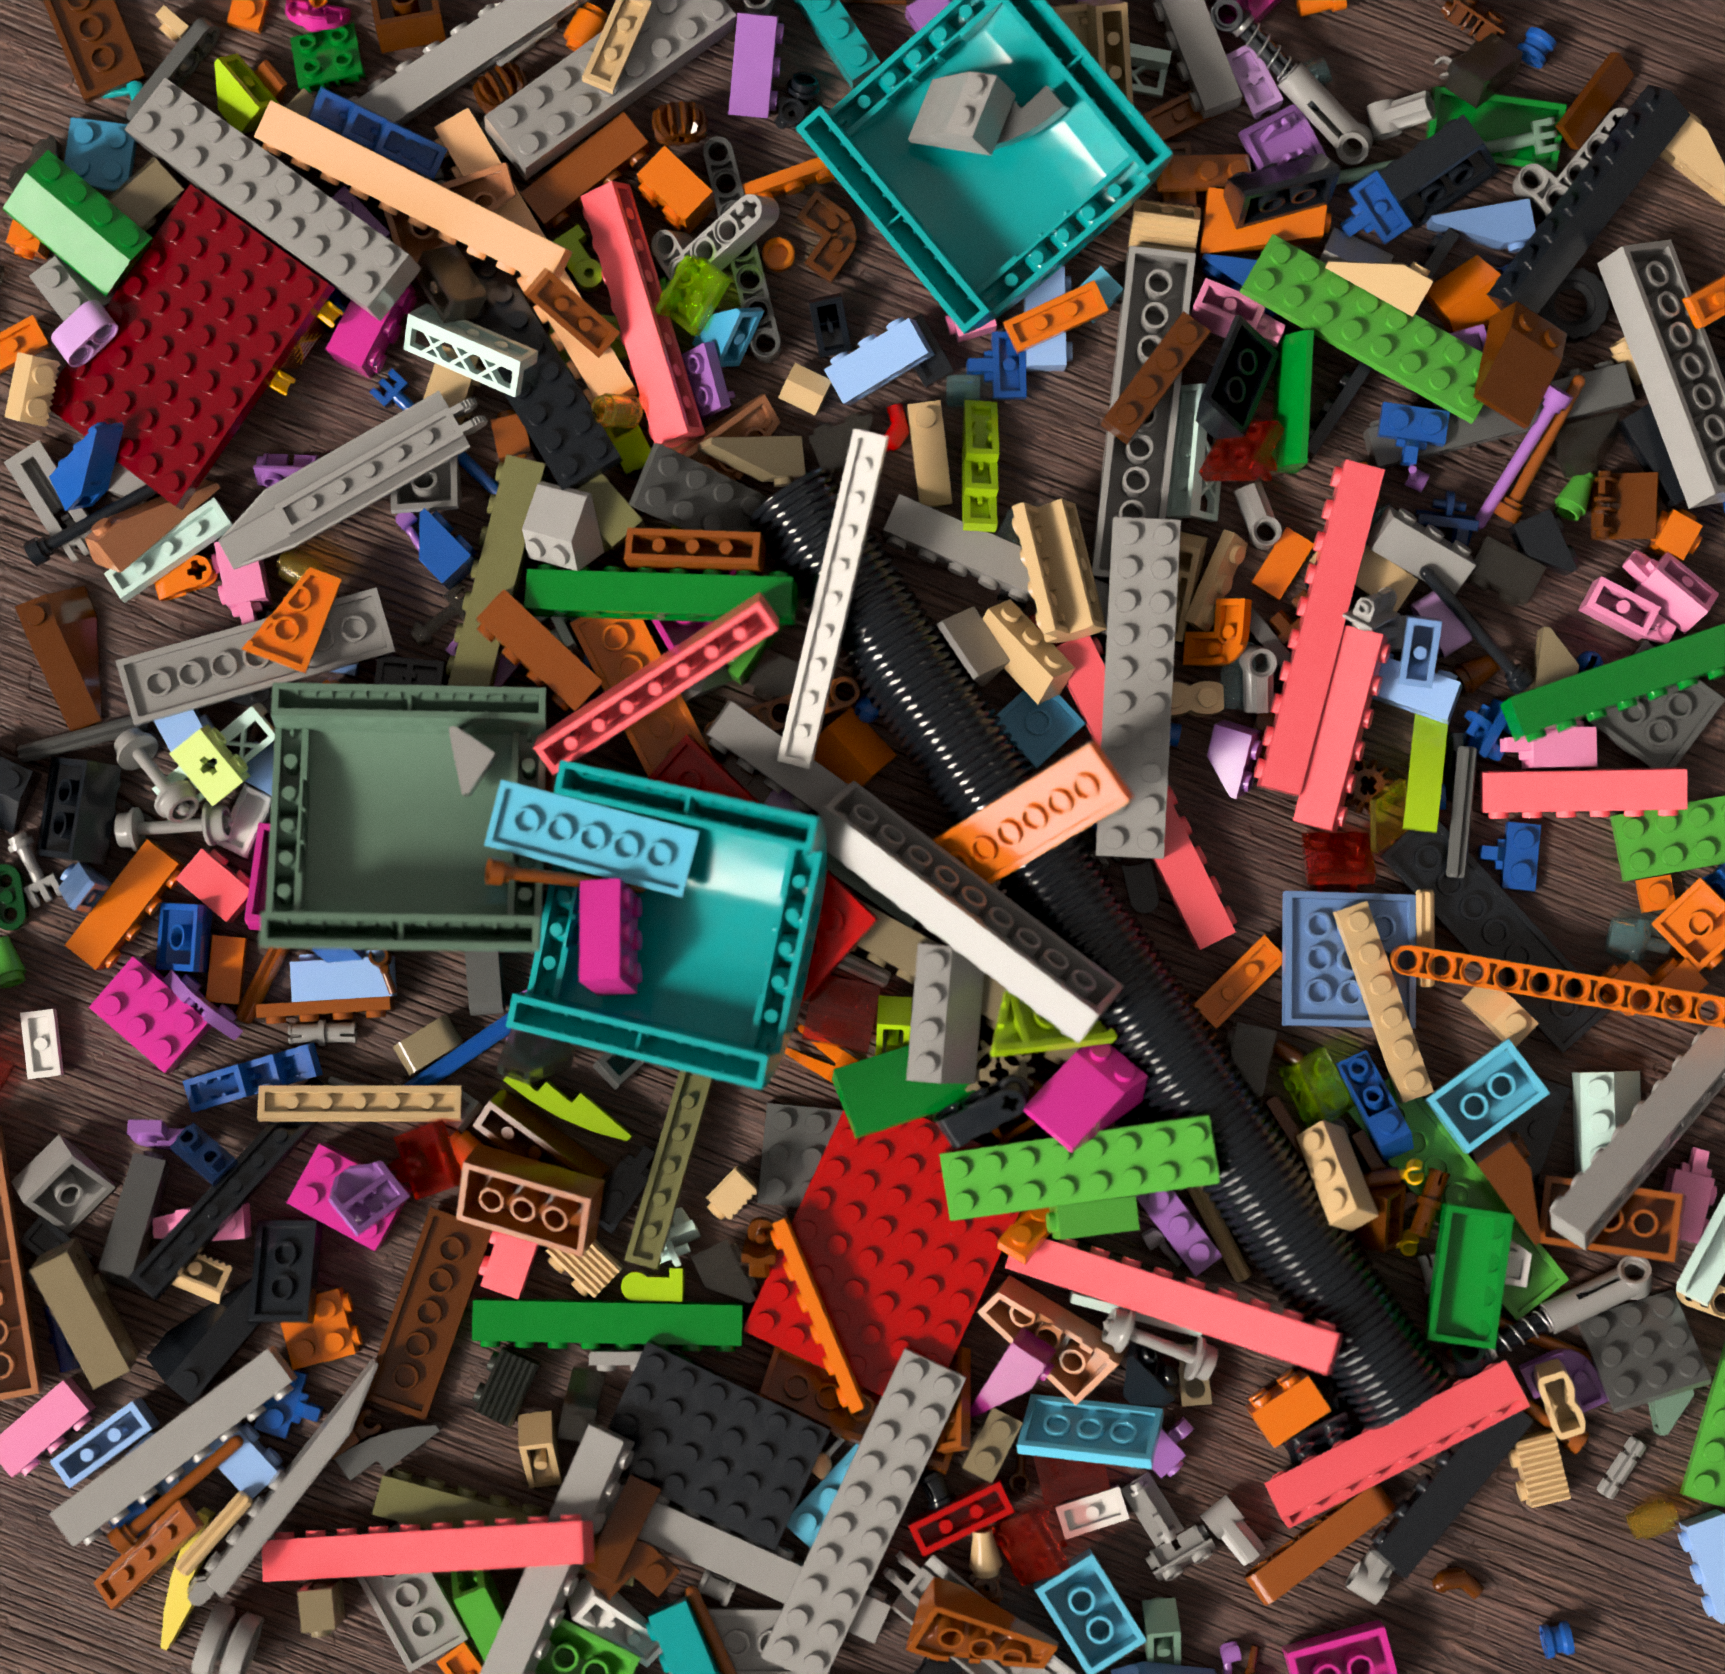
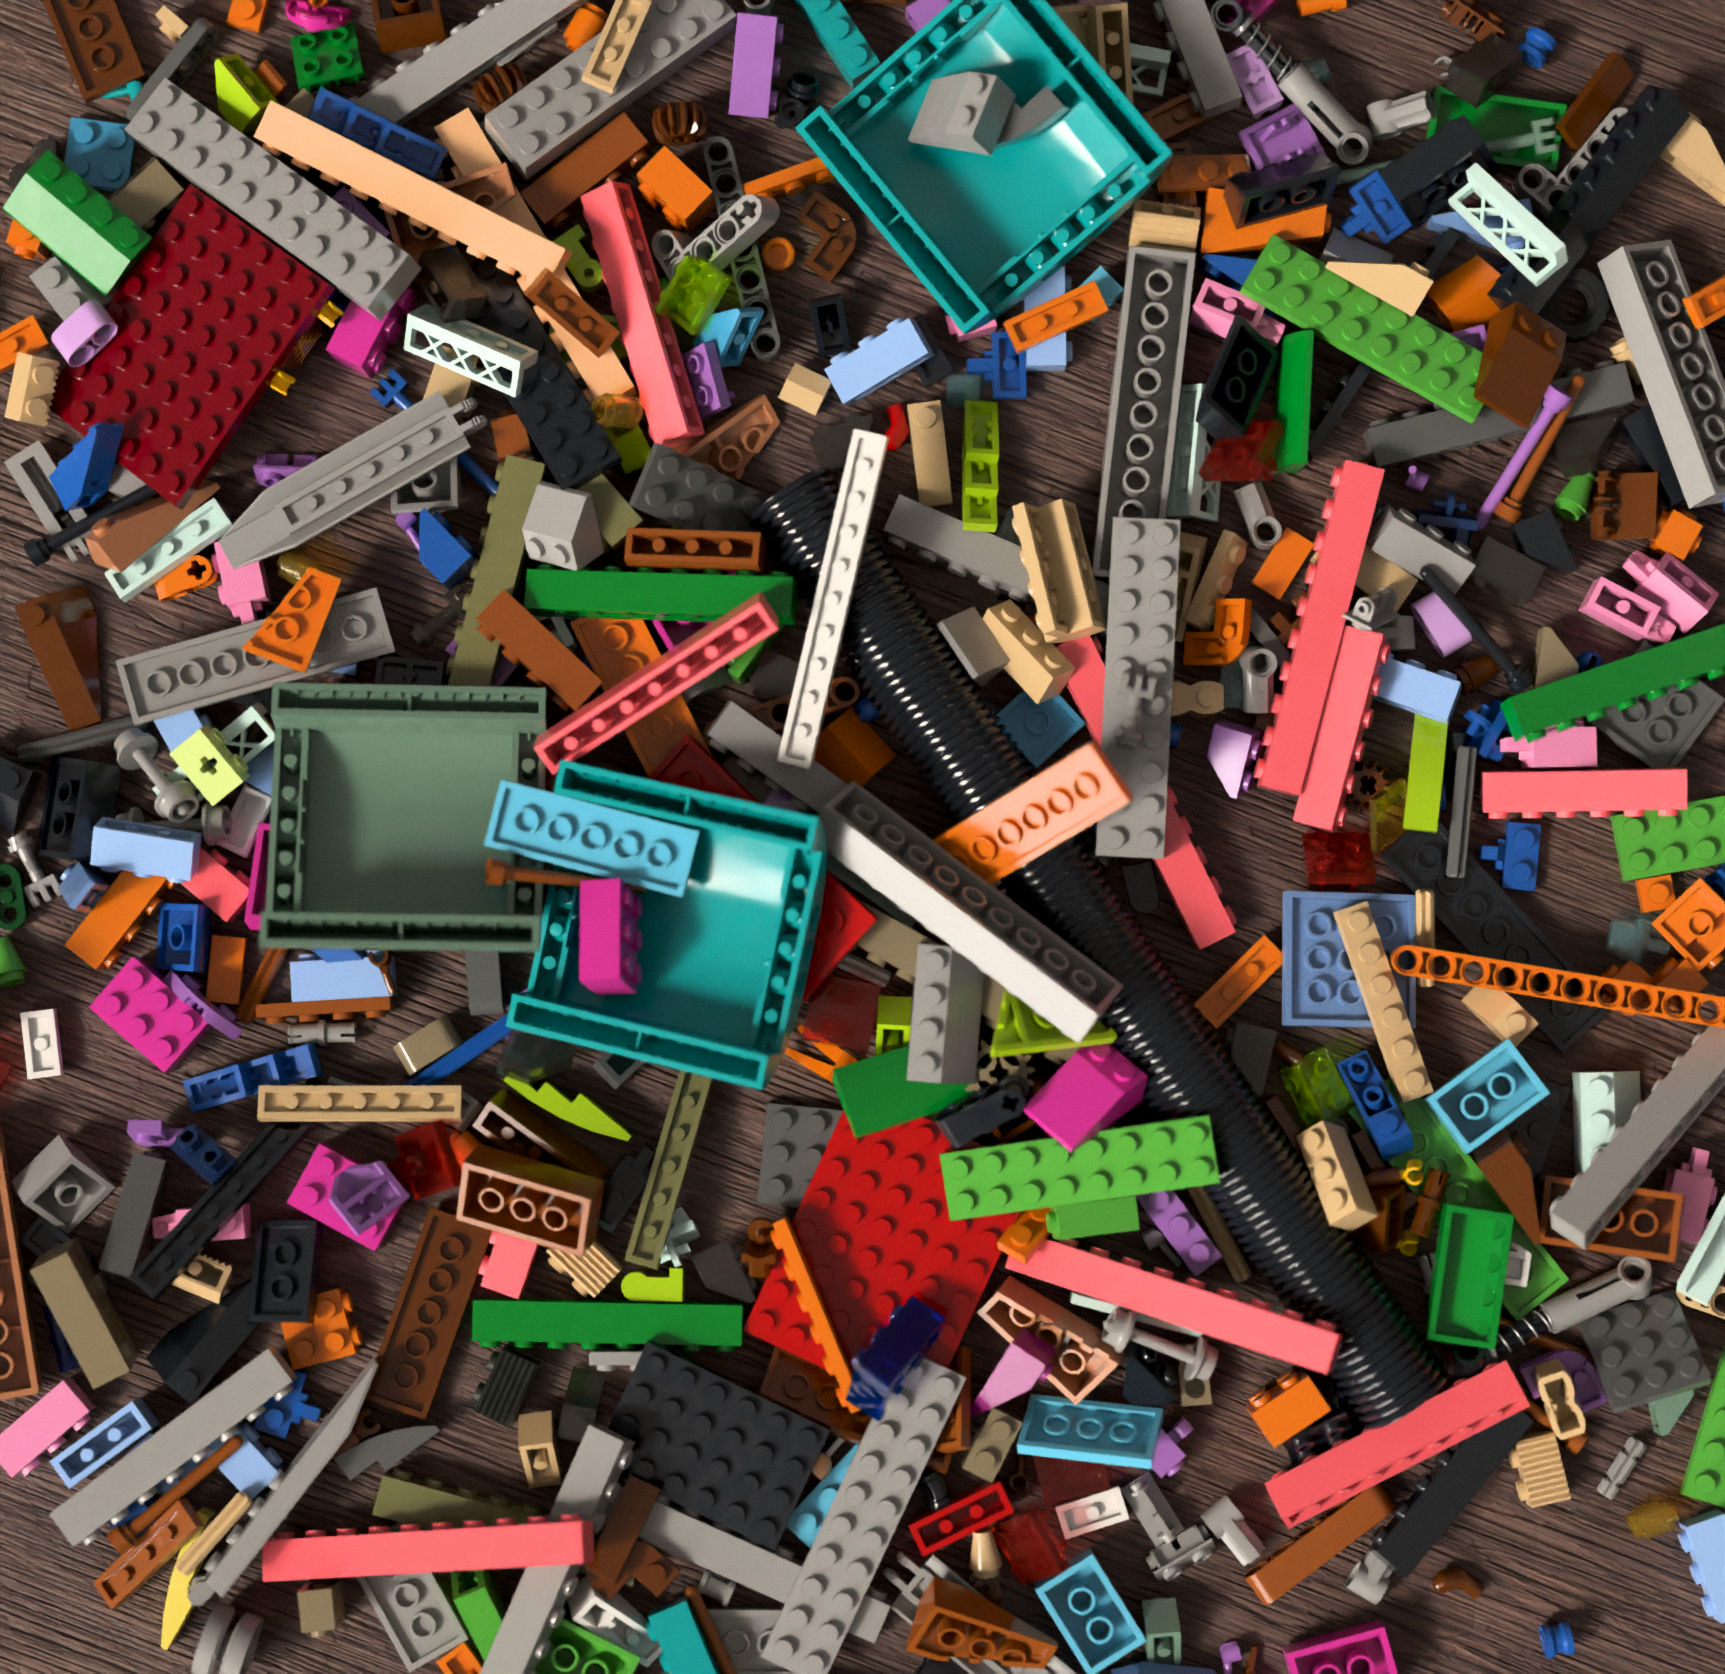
(145, 849): none -> light blue brick
(471, 760): light grey slope -> none
(732, 1194): tan brick -> none
(763, 458): dark tan slope -> none
(893, 1356): none -> clear blue wedge
(1127, 736): none -> light grey hinge
(1155, 378): reddish brown brick -> none
(1412, 428): blue hinge -> none
(1419, 651): medium blue slope -> none
(1515, 215): none -> light aqua fence

